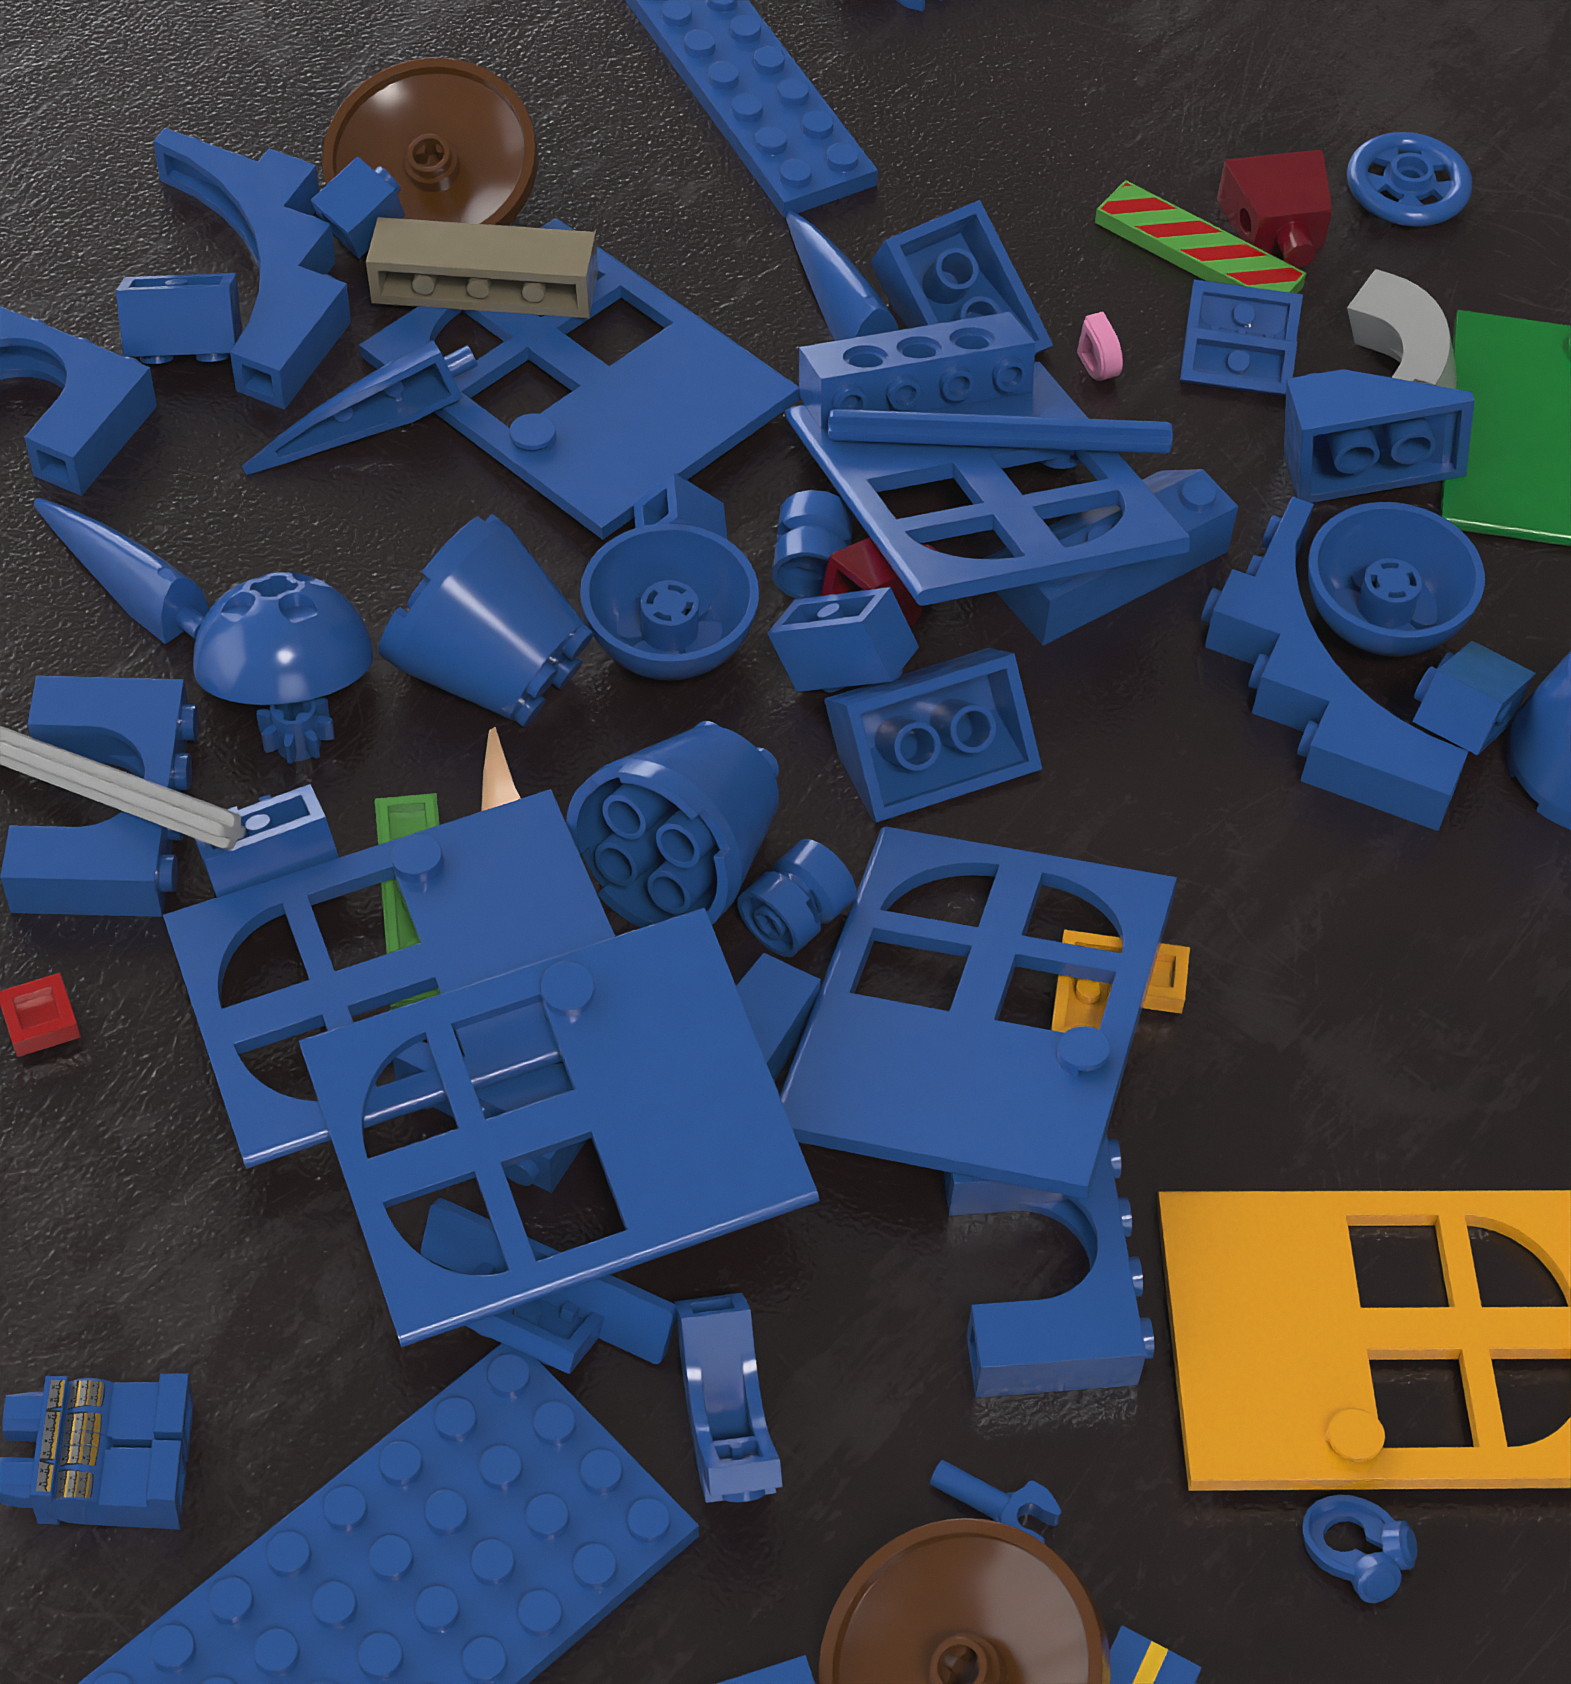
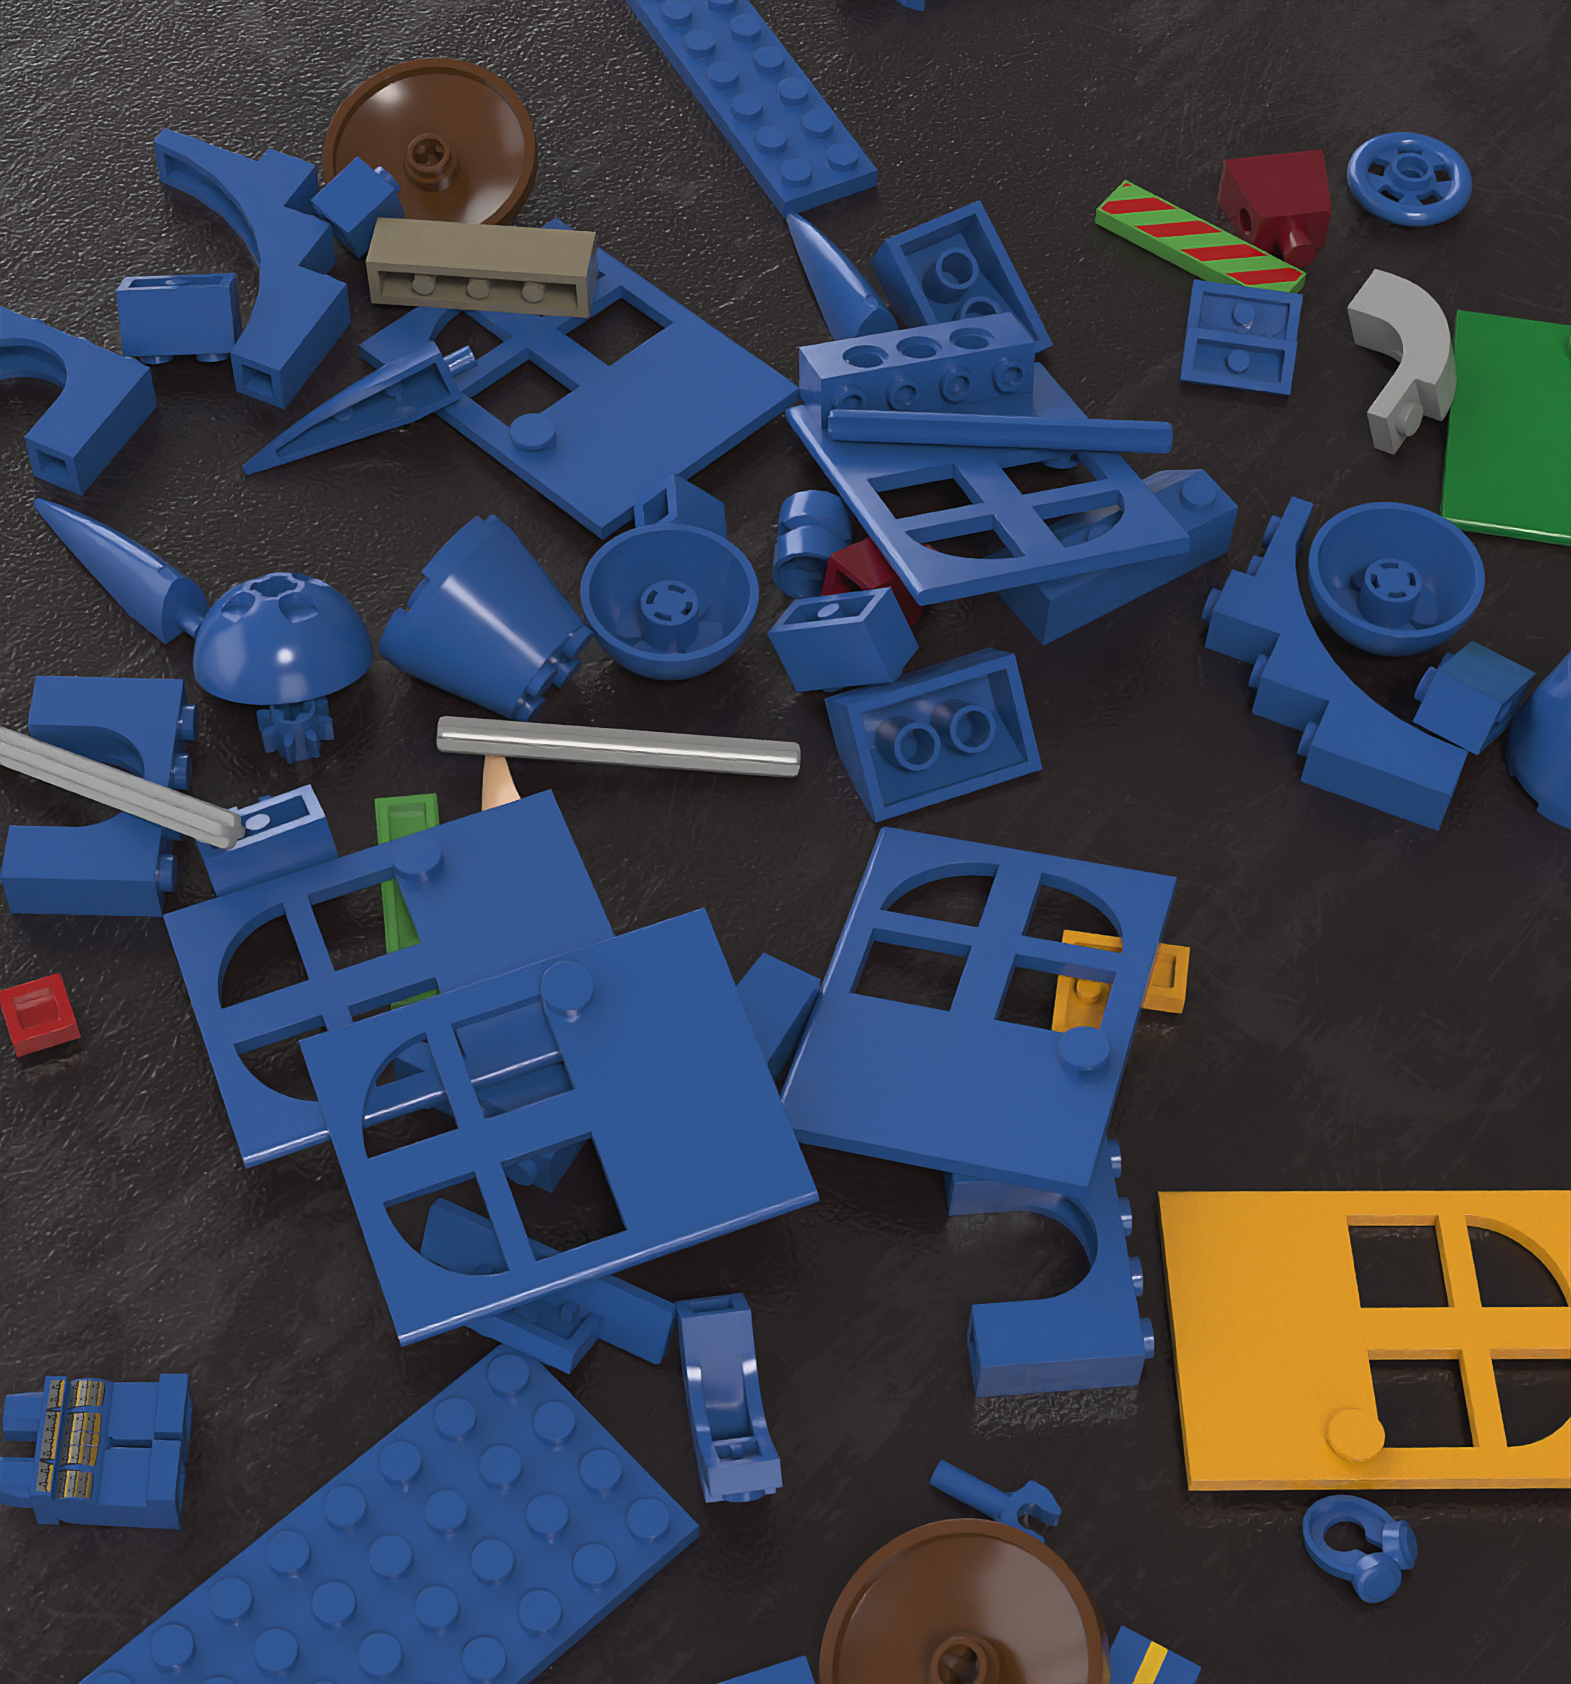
(618, 747): none -> light grey axle
(676, 823): blue cone -> none
(799, 895): blue wheel -> none
(1100, 348): bright pink tile -> none
(1372, 433): blue slope -> none

